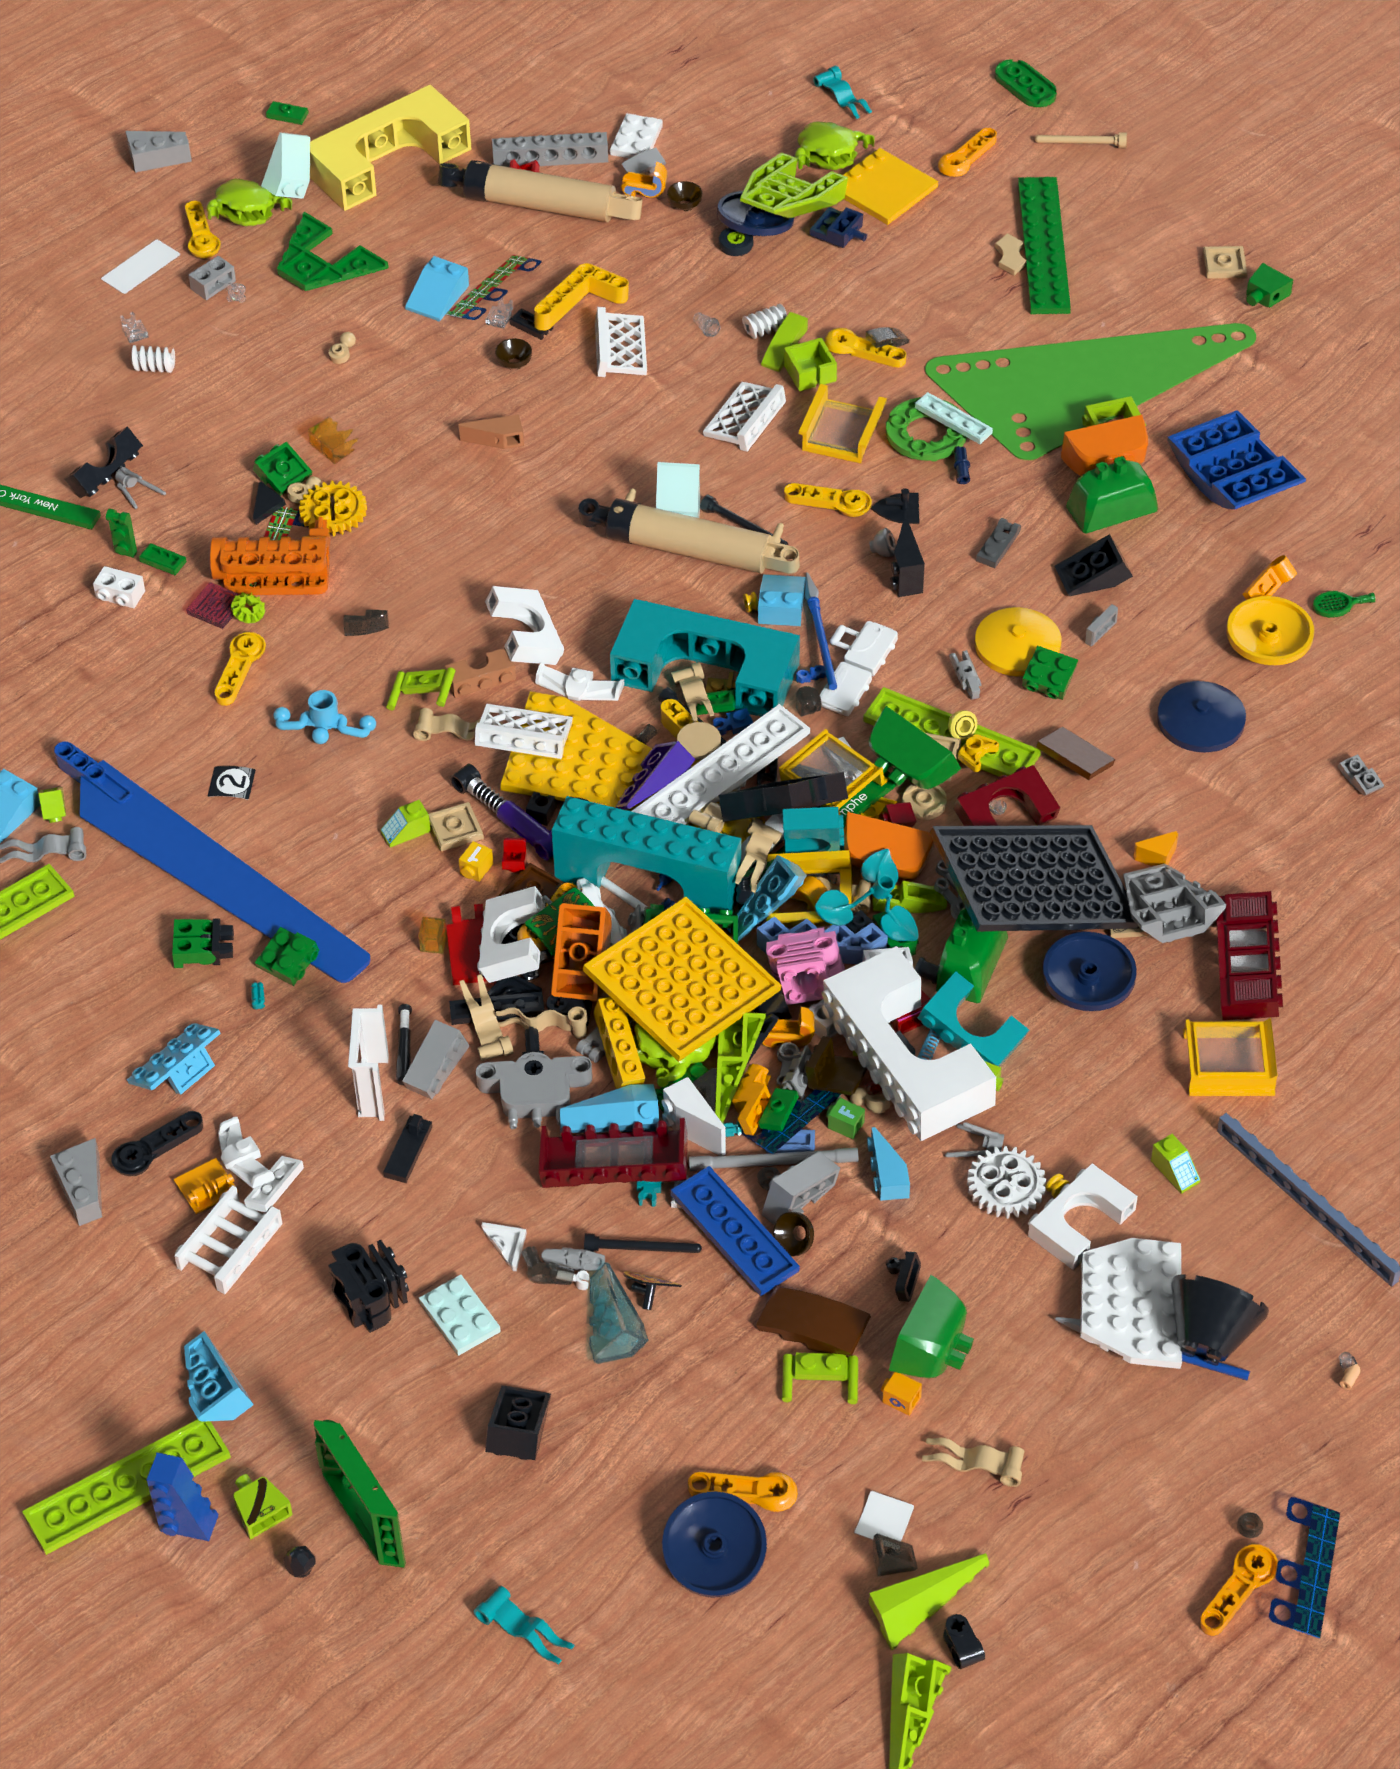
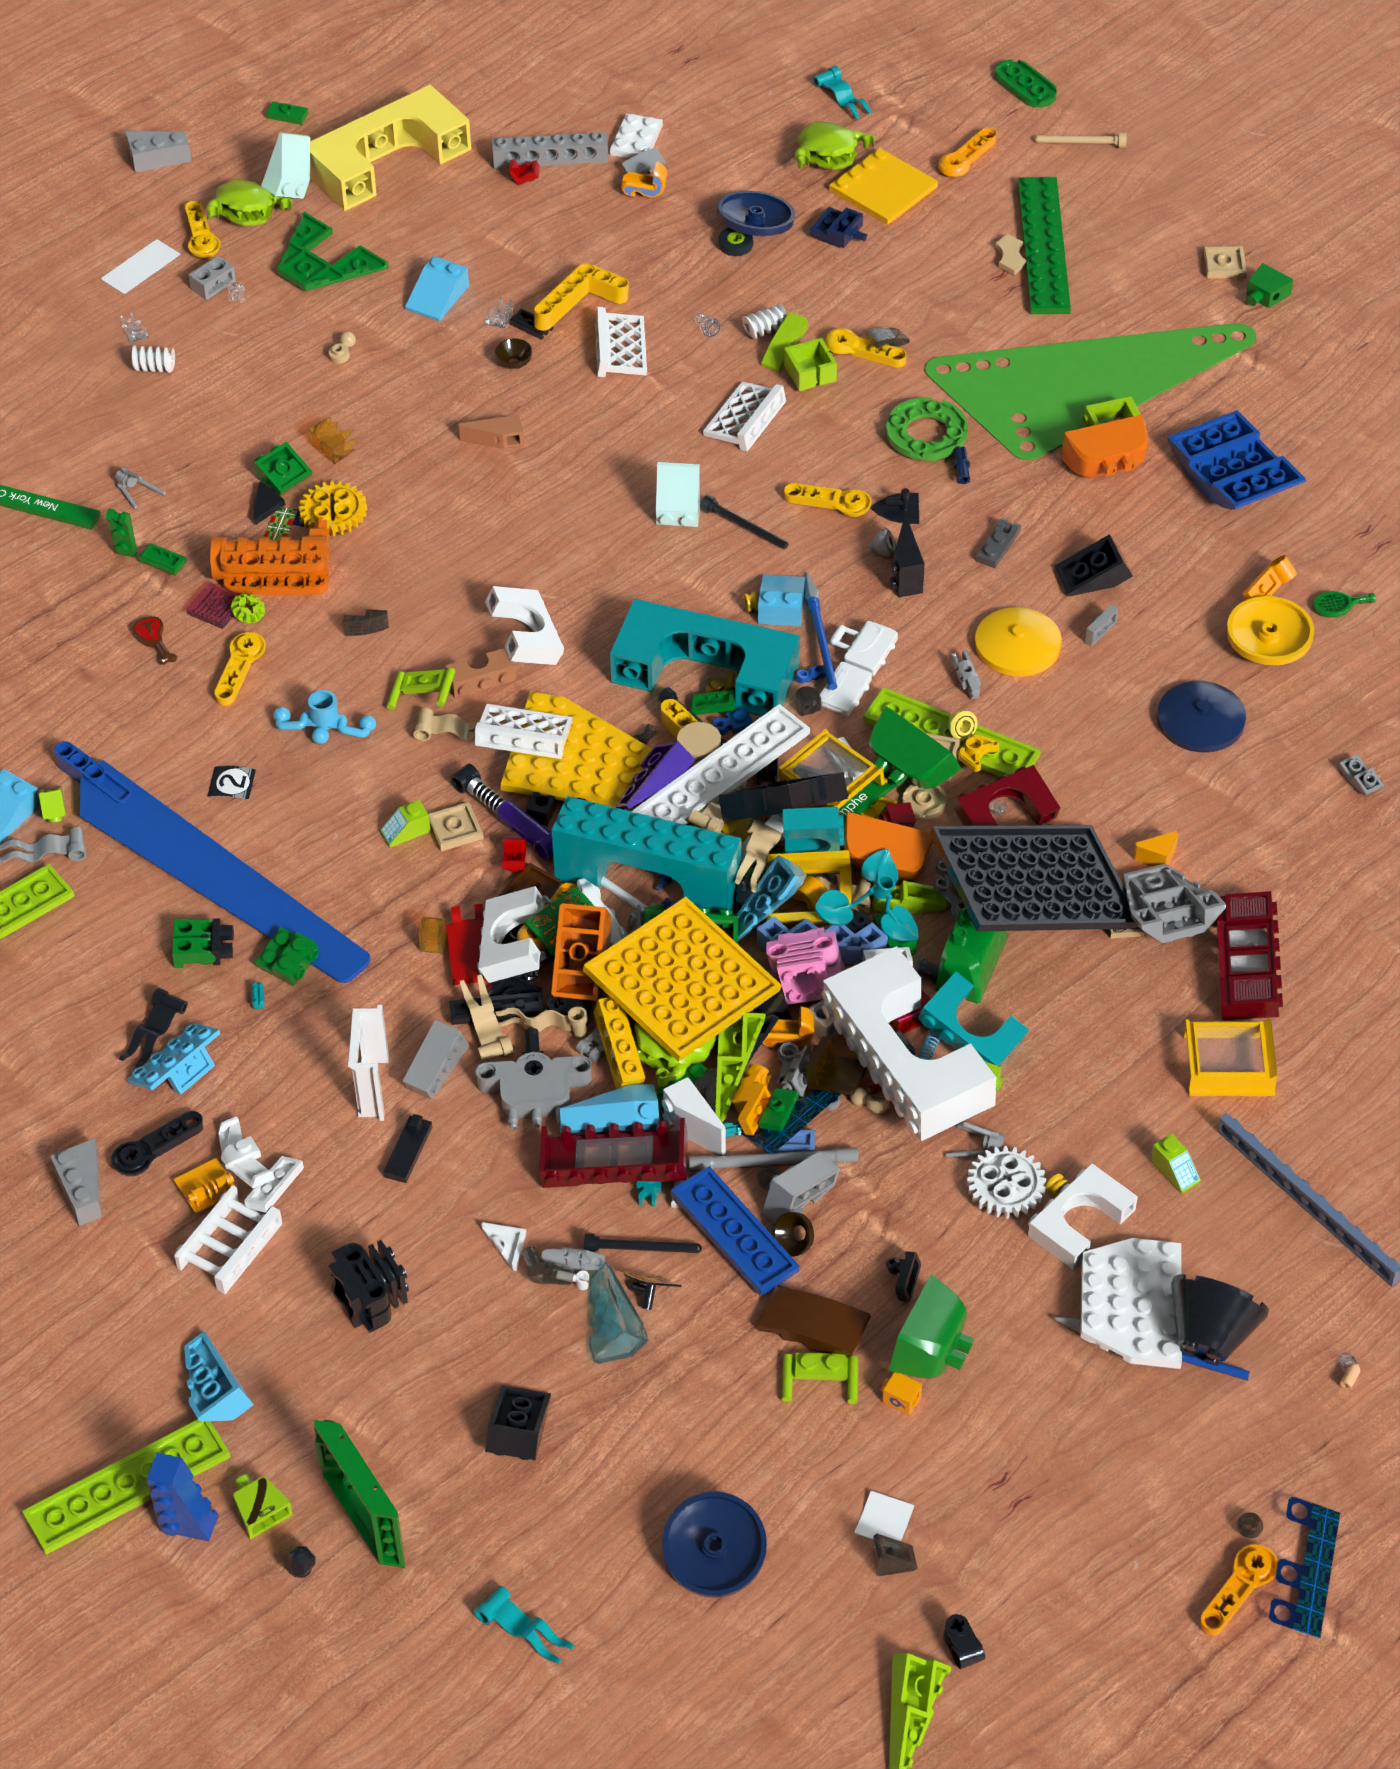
(119, 587): white brick -> none
(120, 448): black arch -> none
(149, 633): none -> reddish brown piece
(157, 1023): none -> black flag
(296, 490): tan plate -> none
(403, 1052): black piece -> none
(459, 1315): light aqua plate -> none
(475, 861): yellow brick -> none
(489, 286): piece -> none
(540, 191): tan piece -> none
(578, 684): white plate -> none
(684, 191): dark brown piece -> none
(690, 536): tan piece -> none
(693, 688): tan flag -> none
(751, 1489): light orange beam -> none
(779, 192): lime wedge -> none
(839, 427): piece -> none
(845, 1118): bright green brick -> none
(890, 1169): medium azure slope -> none
(910, 1602): lime wedge -> none
(953, 418): light aqua tile -> none
(981, 1457): tan flag -> none
(1049, 673): green plate -> none
(1075, 753): tile -> none
(1089, 971): dark blue dish -> none
(1111, 495): green hips -> none

